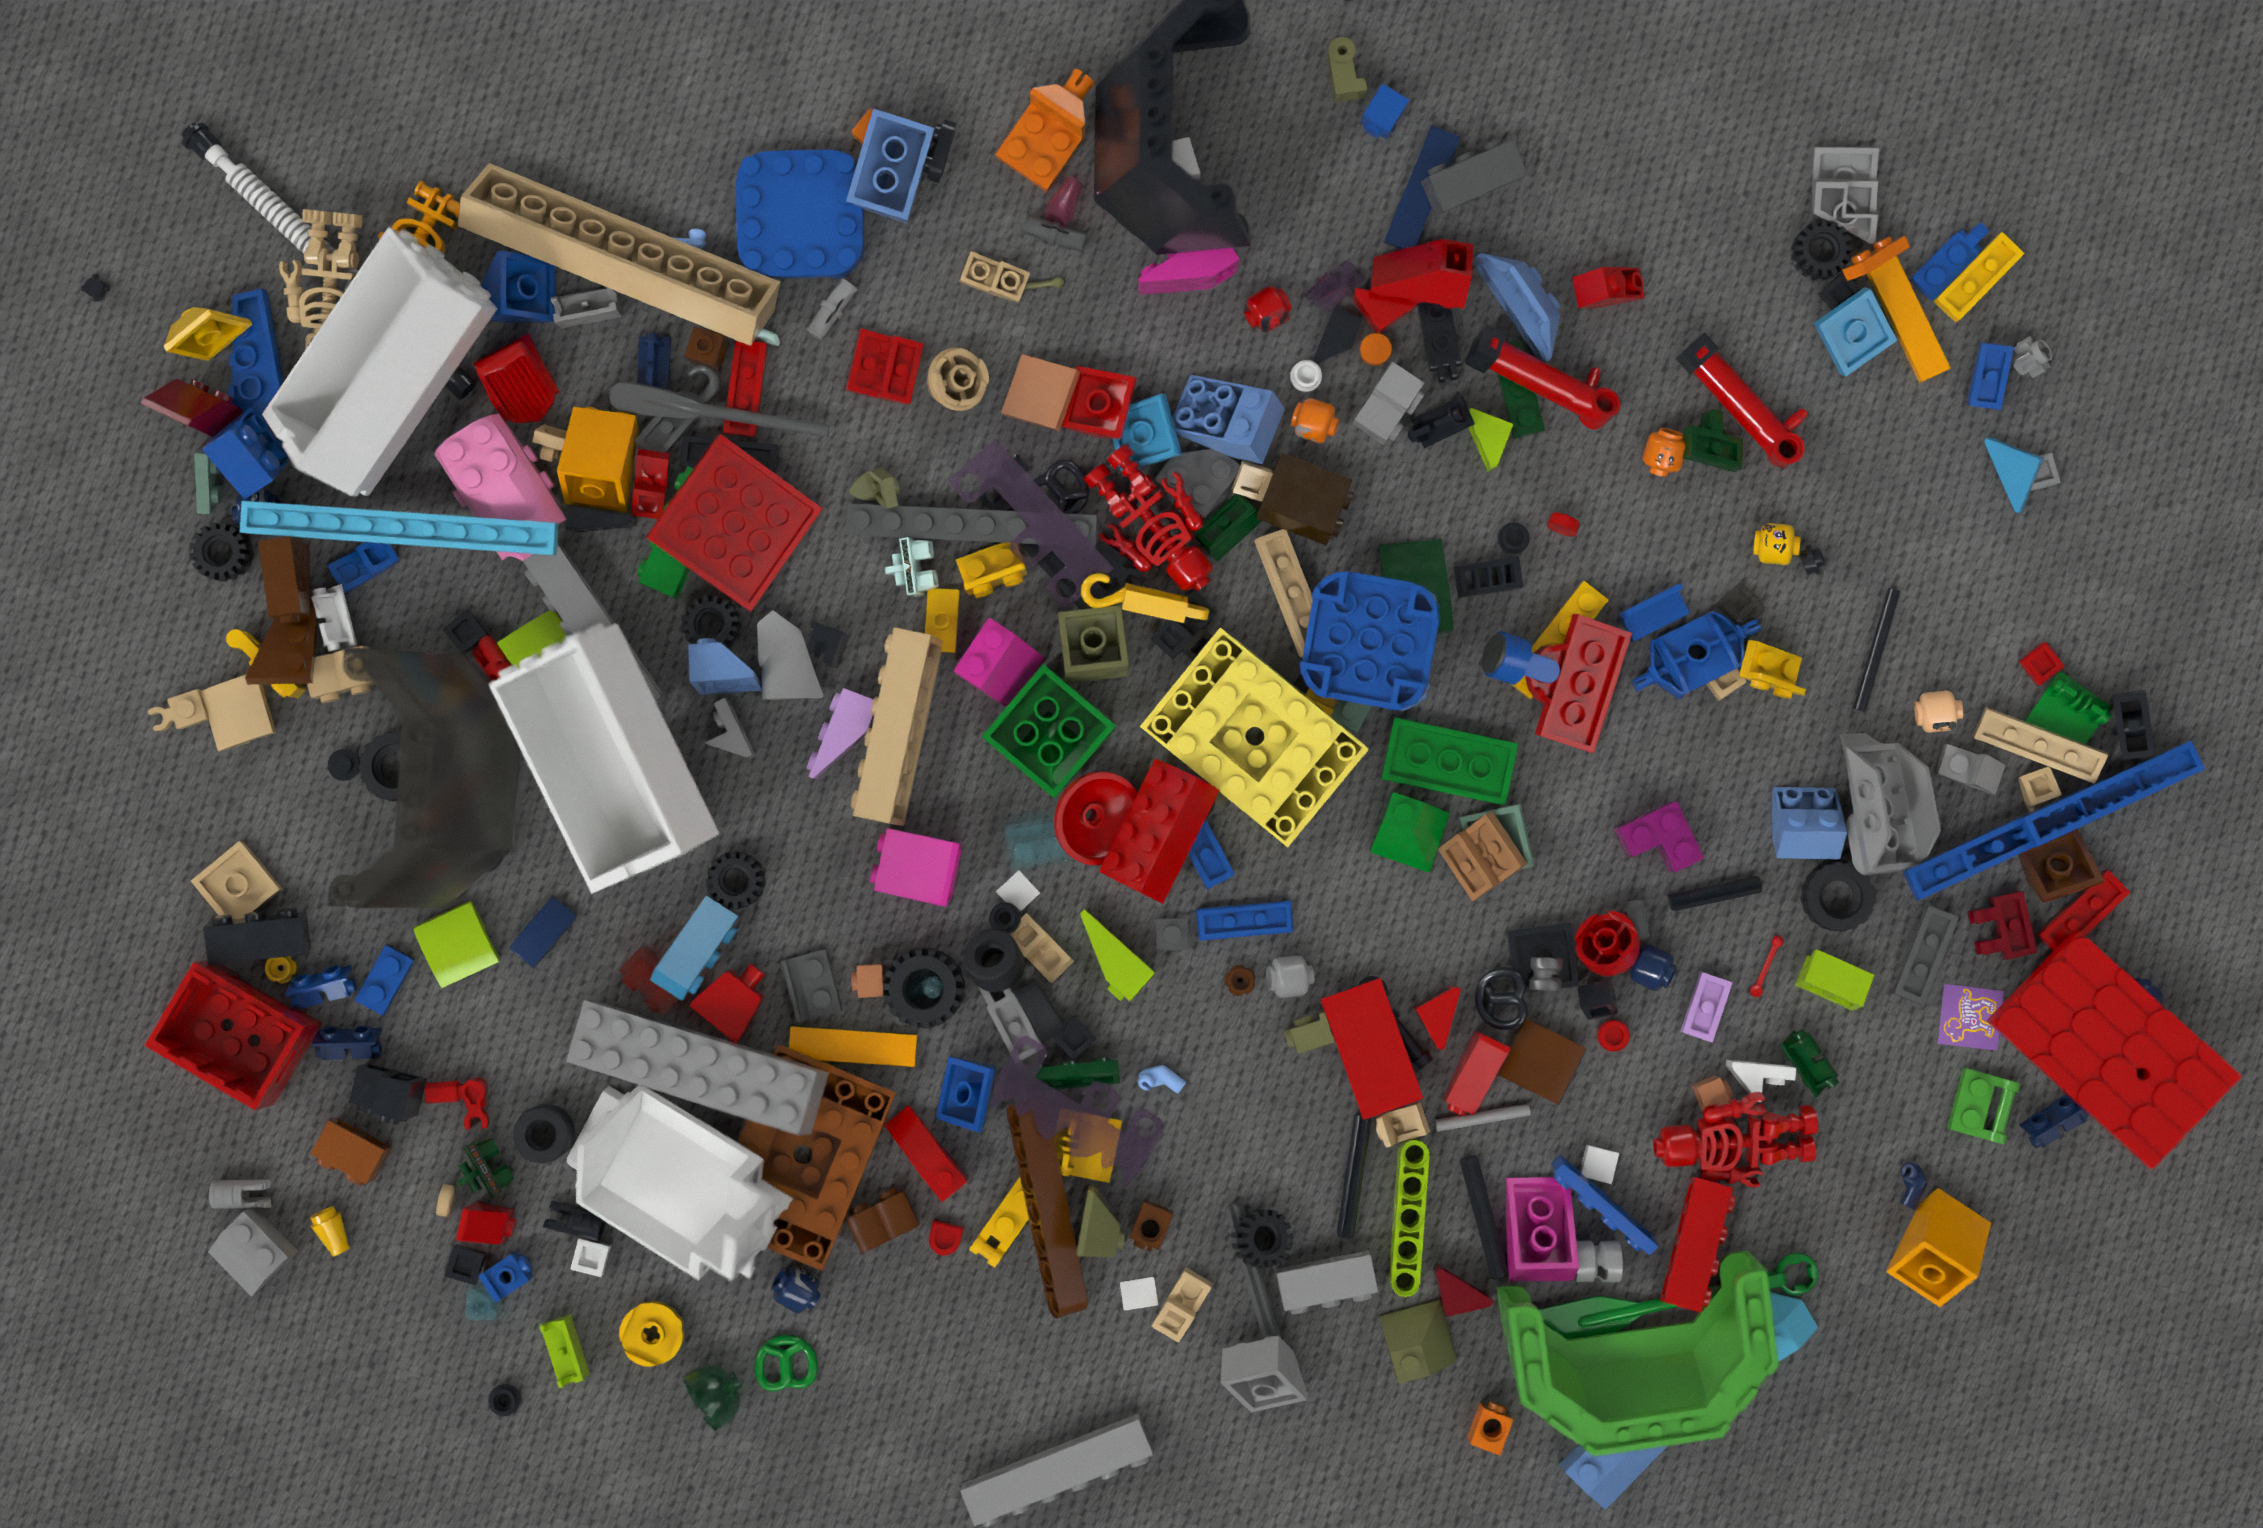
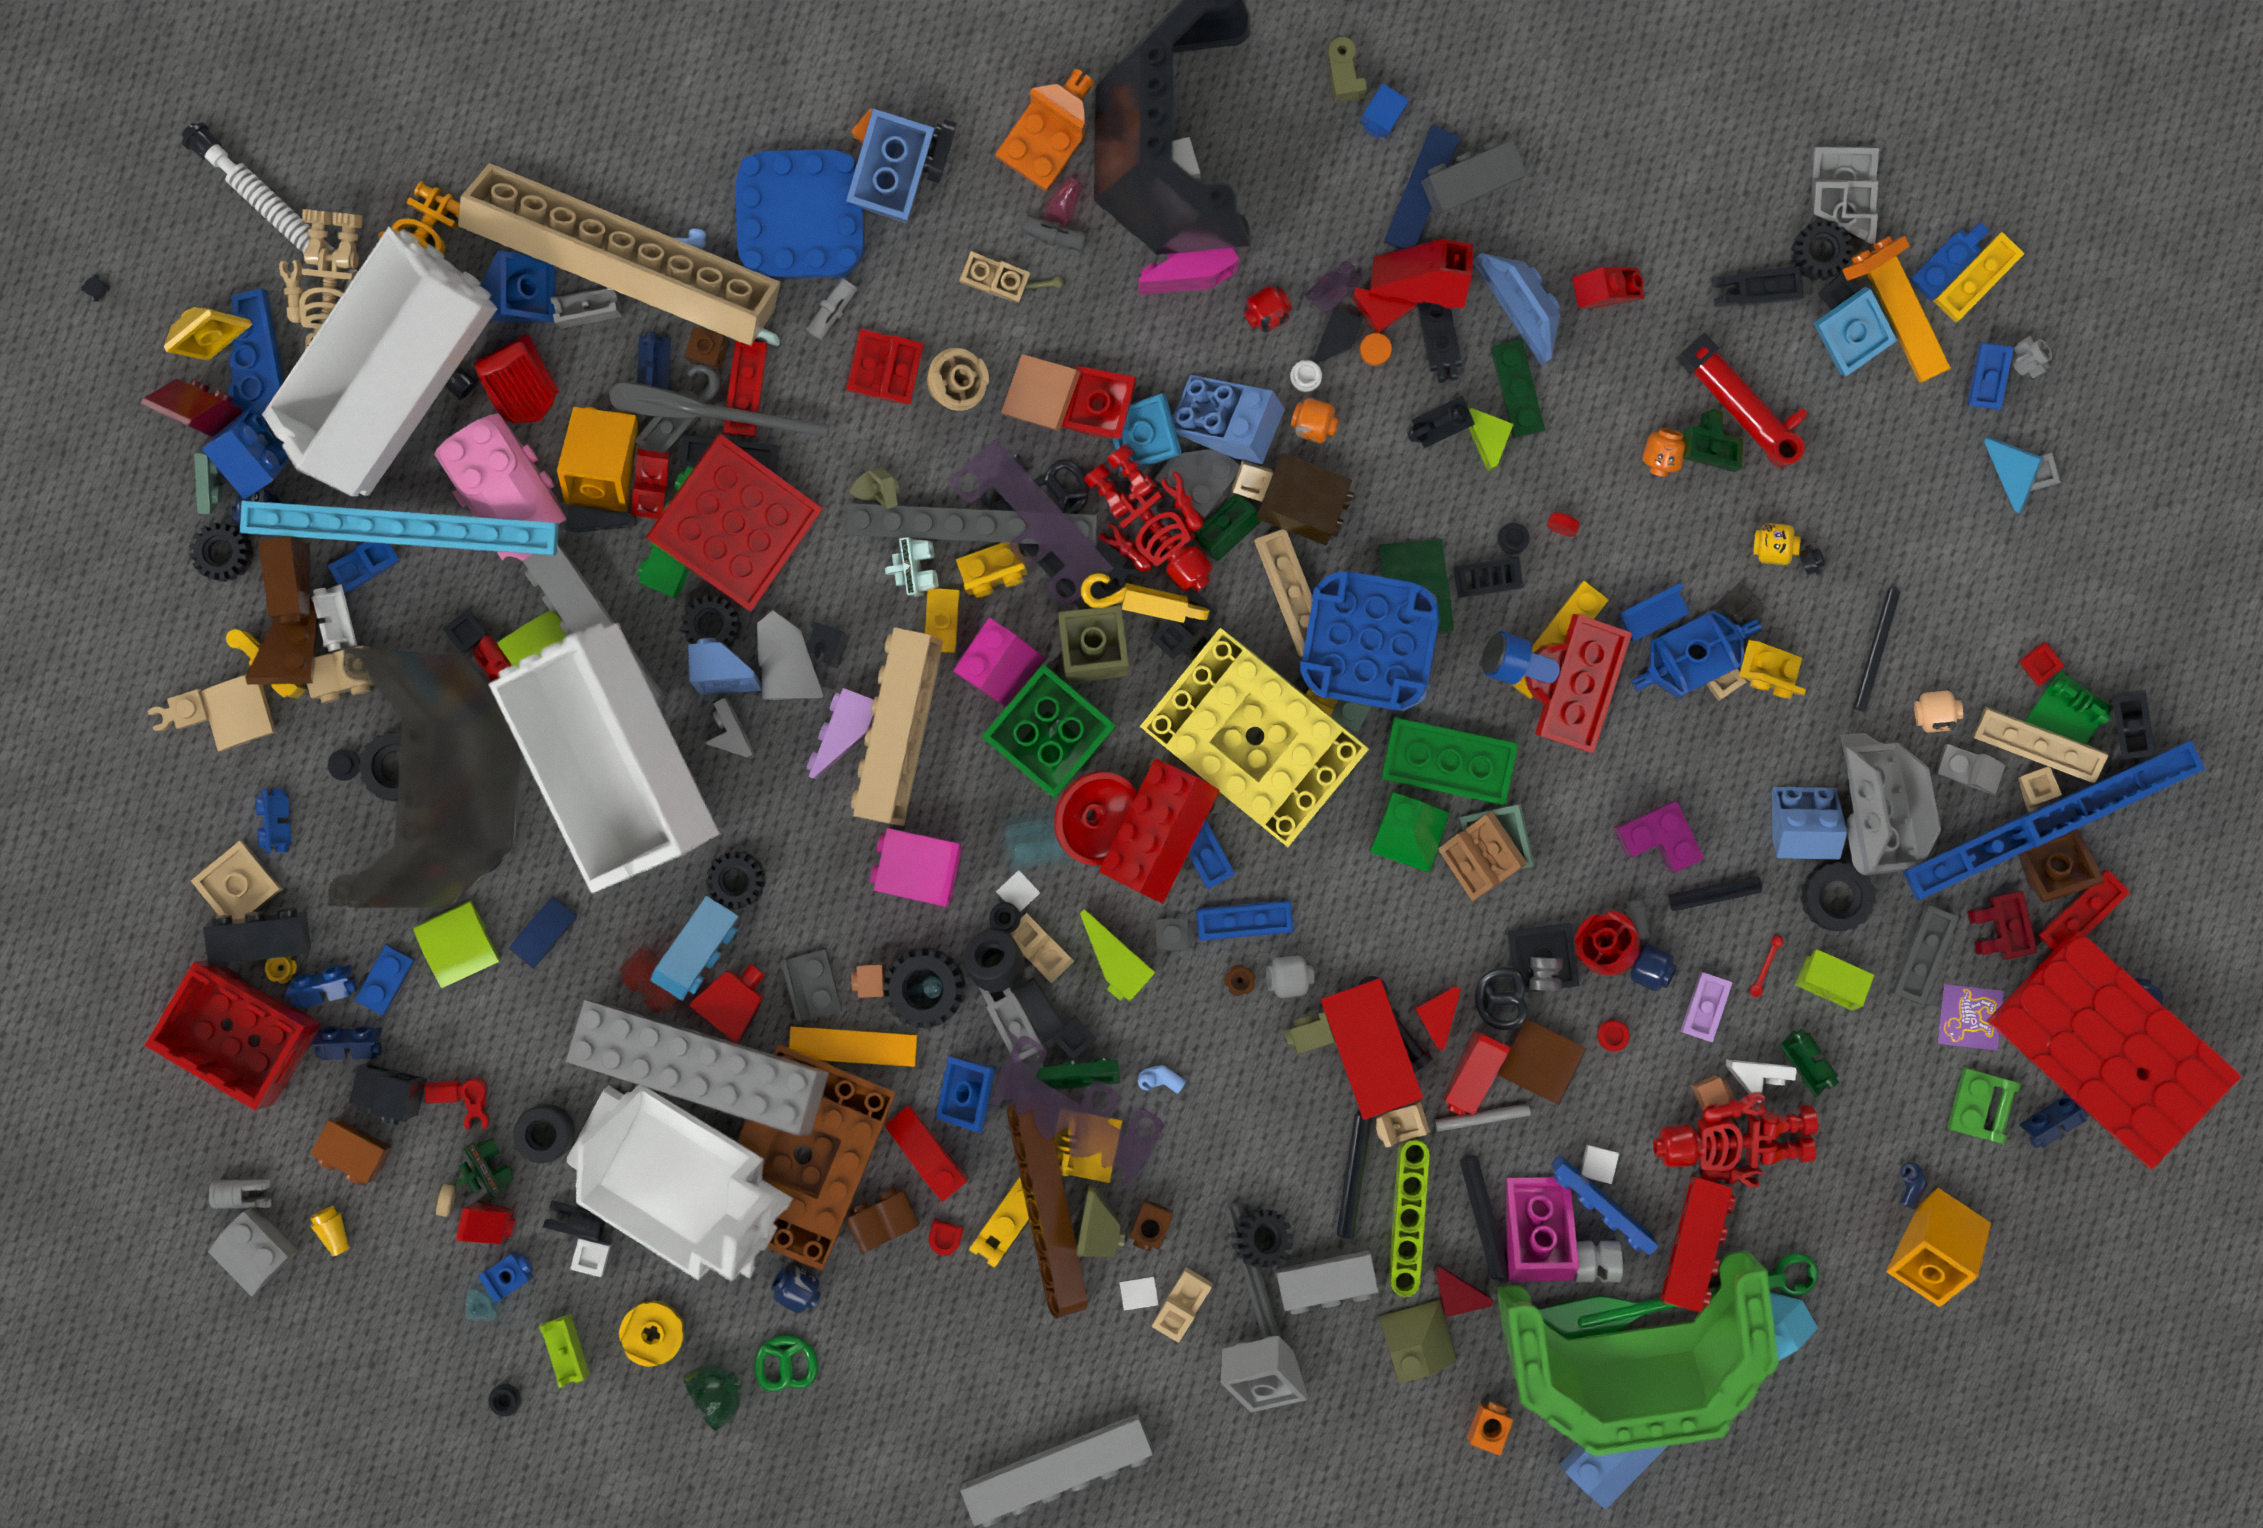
(272, 833): none -> blue hinge
(465, 1264): black plate -> none
(551, 439): tan tile -> none
(1391, 398): light grey brick -> none
(1591, 404): red piece -> none
(1597, 999): black slope -> none
(1761, 287): none -> black hinge

